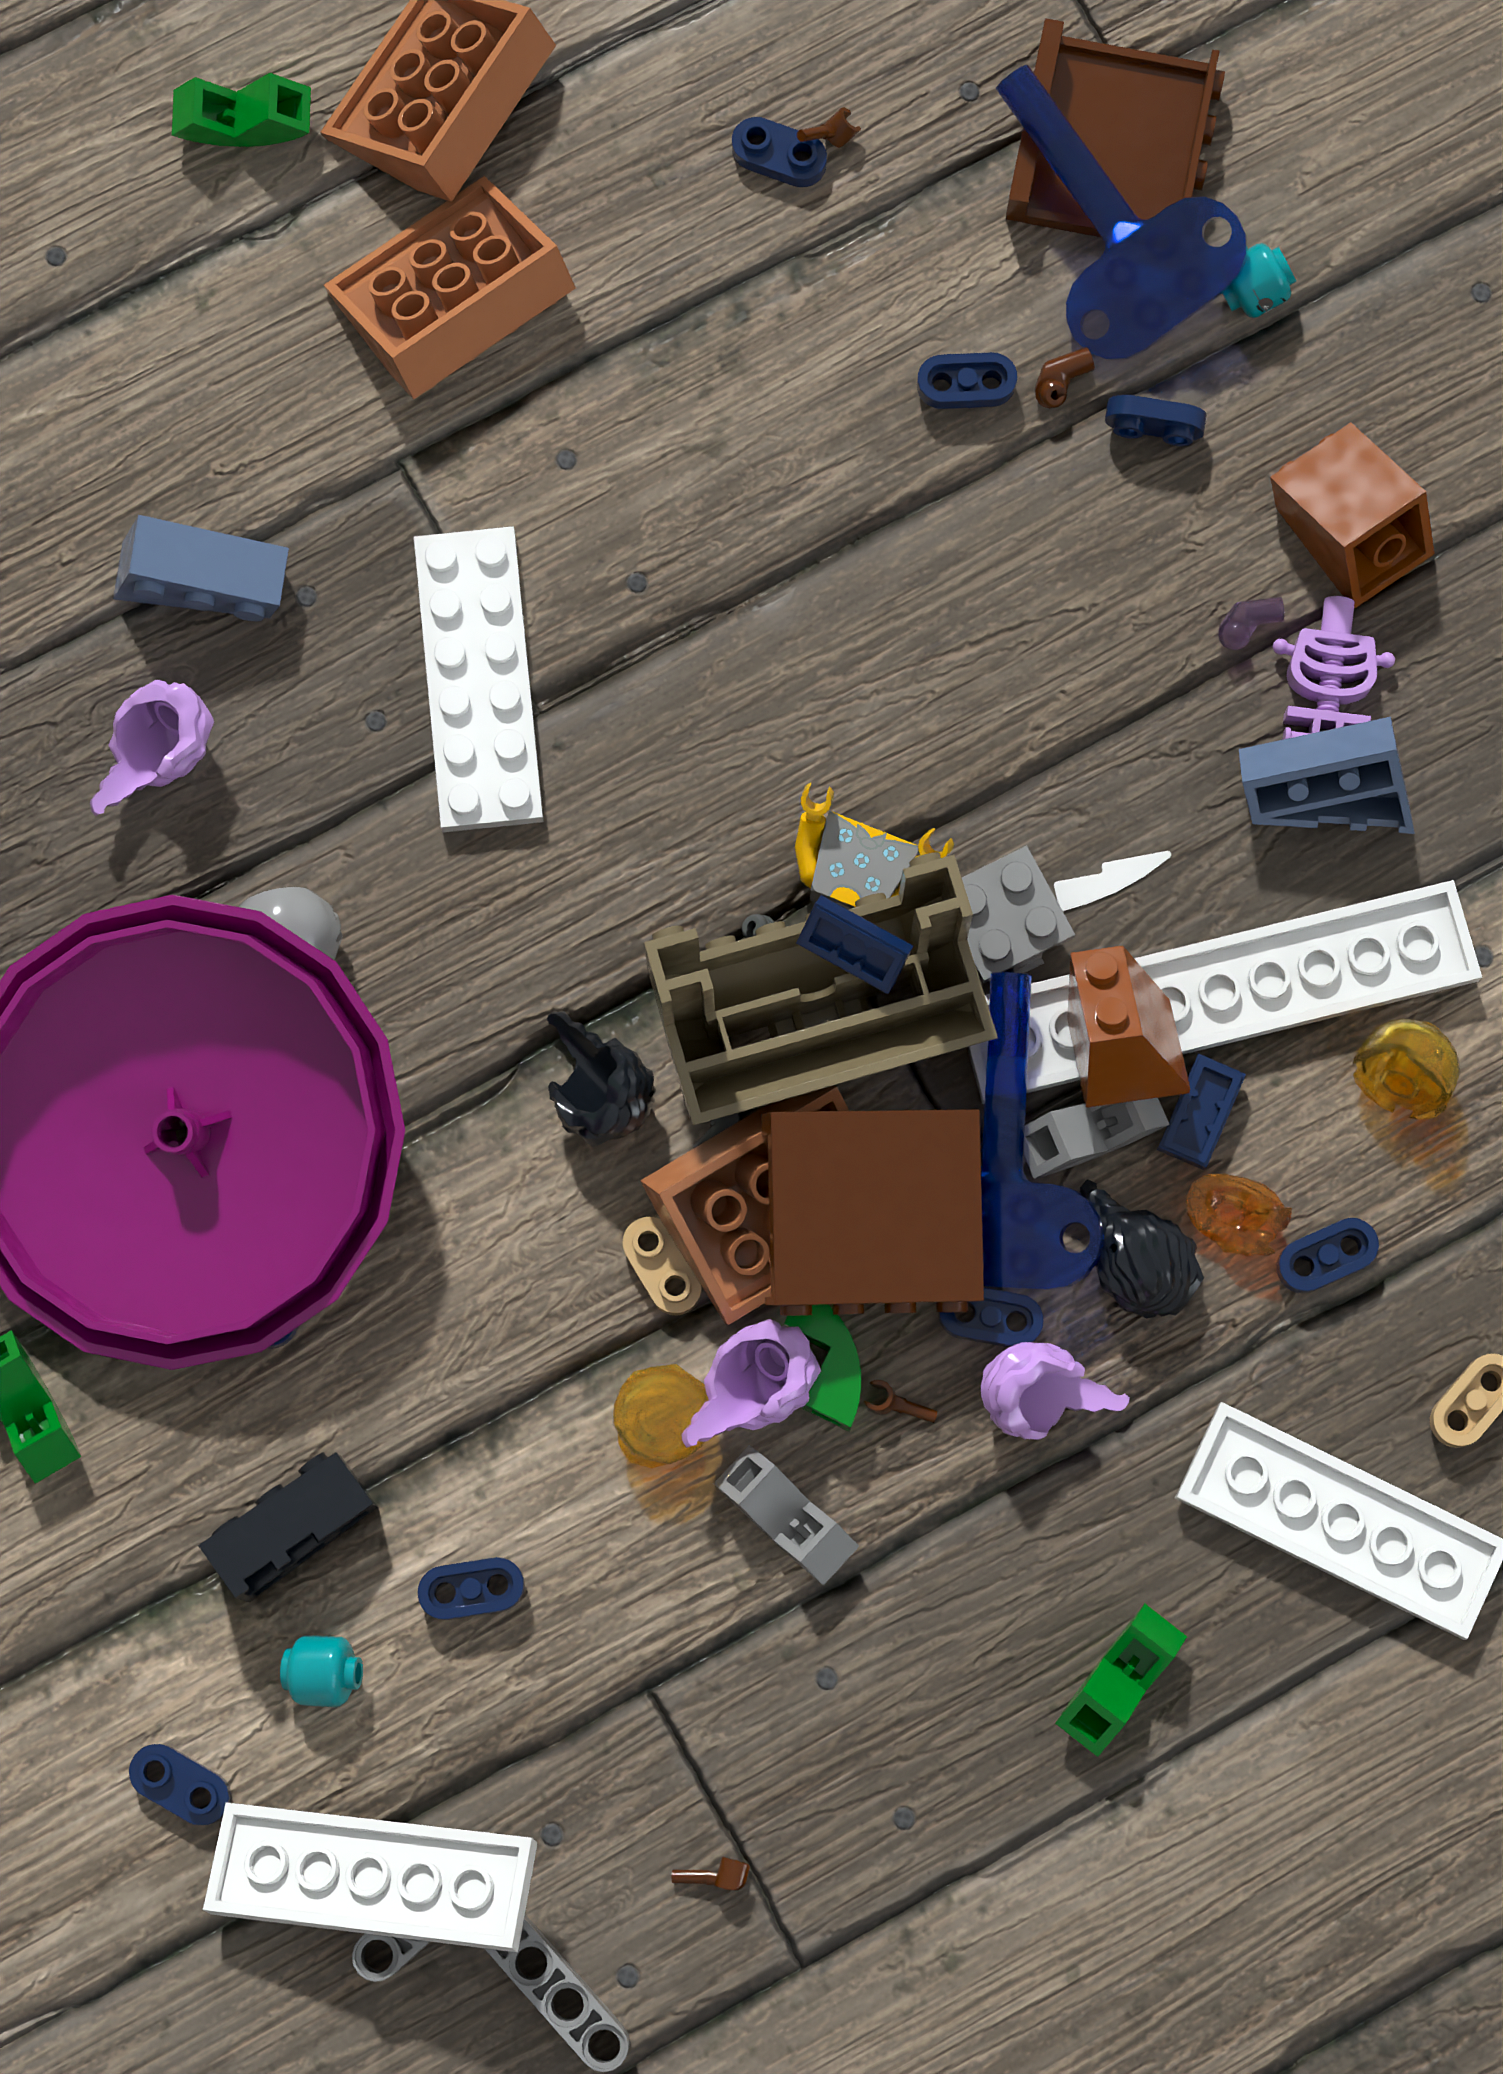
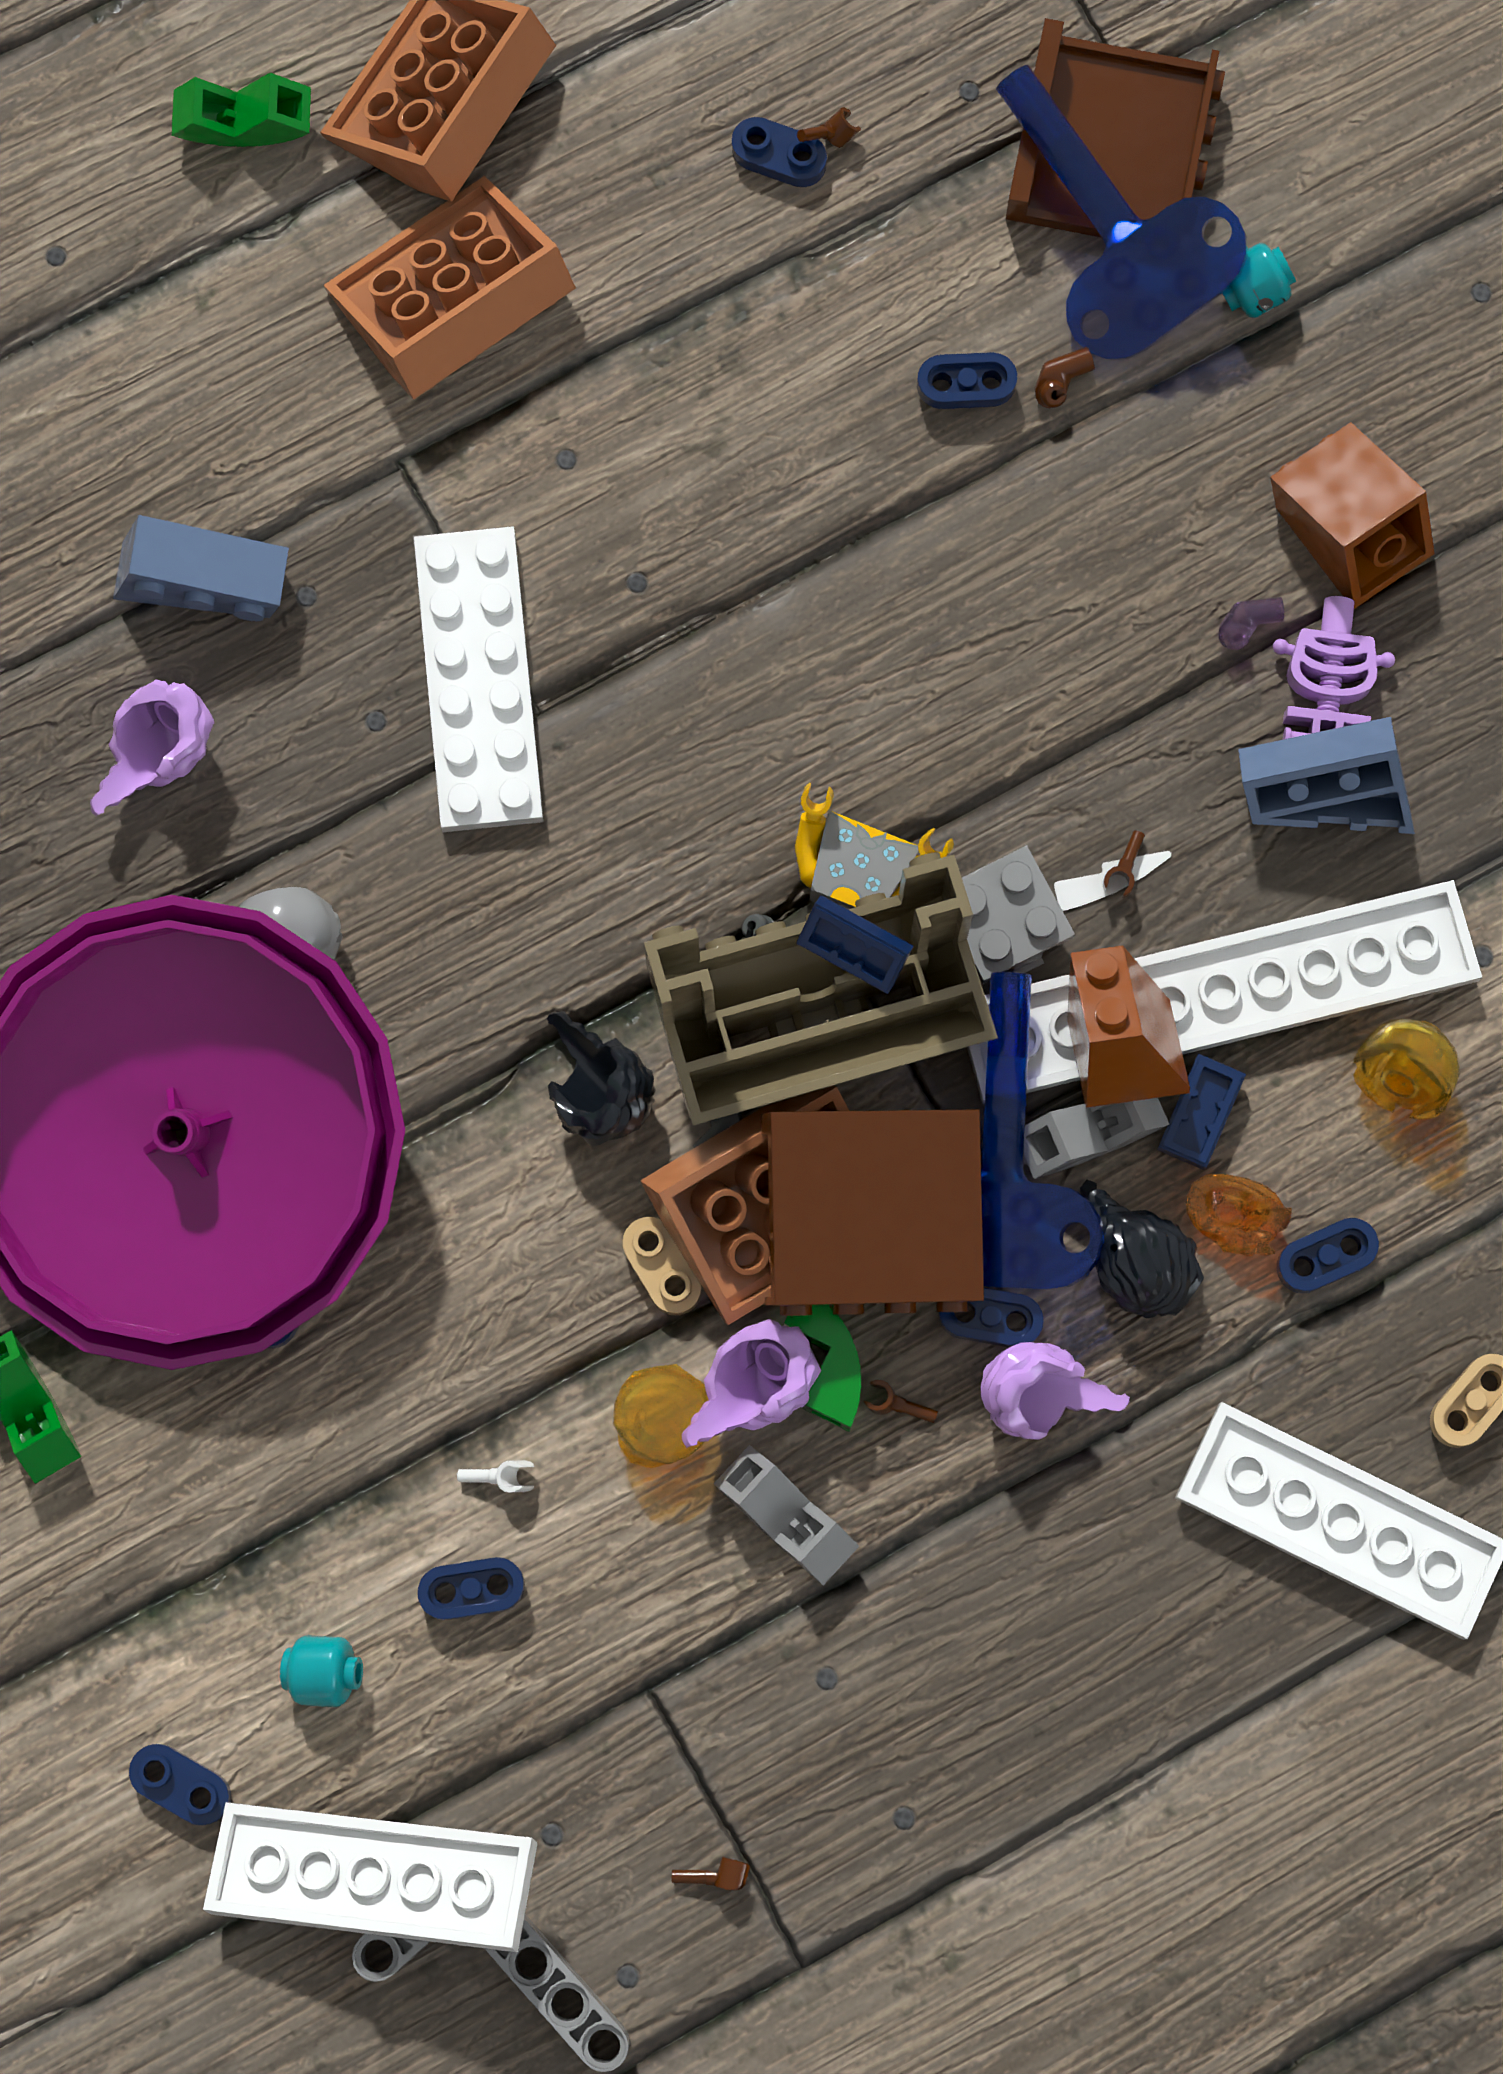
(287, 1526): black wedge -> none
(503, 1476): none -> white hand
(1121, 1680): green brick -> none
(1126, 863): none -> reddish brown hand
(1140, 416): dark blue plate -> none

